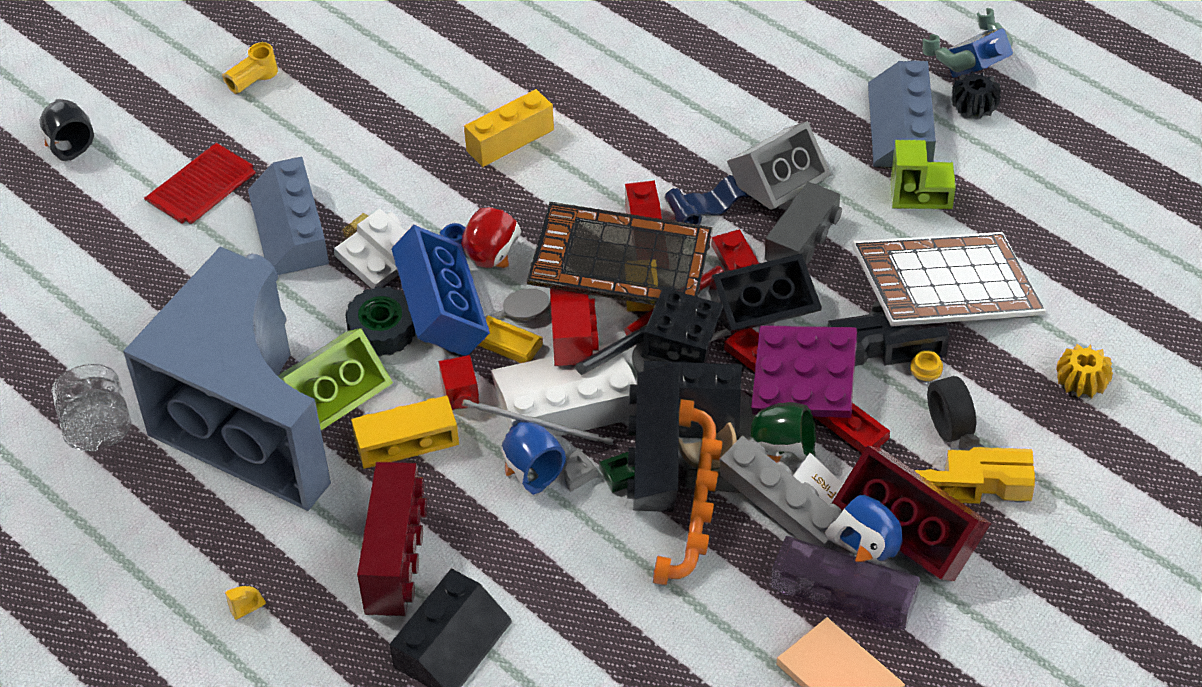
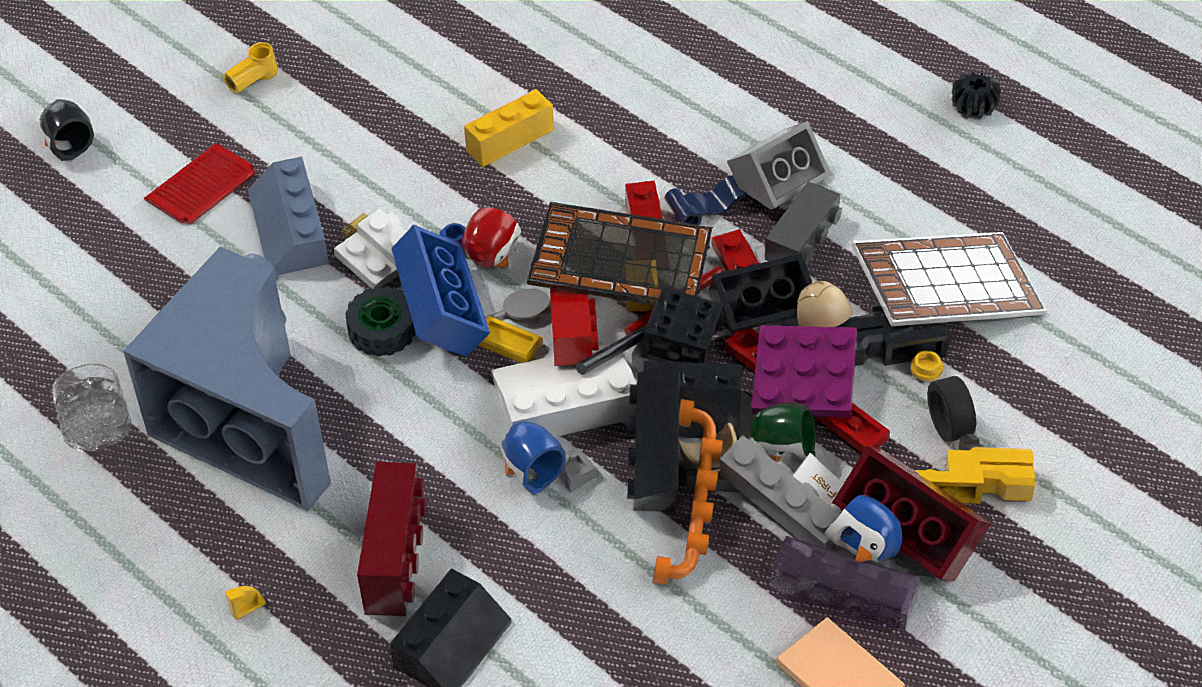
(339, 376): lime slope -> none
(405, 431): yellow brick -> none
(458, 381): red brick -> none
(546, 424): light grey piece -> none
(616, 471): dark green tile -> none
(822, 305): none -> tan helmet
(901, 110): sand blue slope -> none
(919, 182): lime brick -> none
(975, 52): torso -> none
(1084, 370): yellow gear -> none

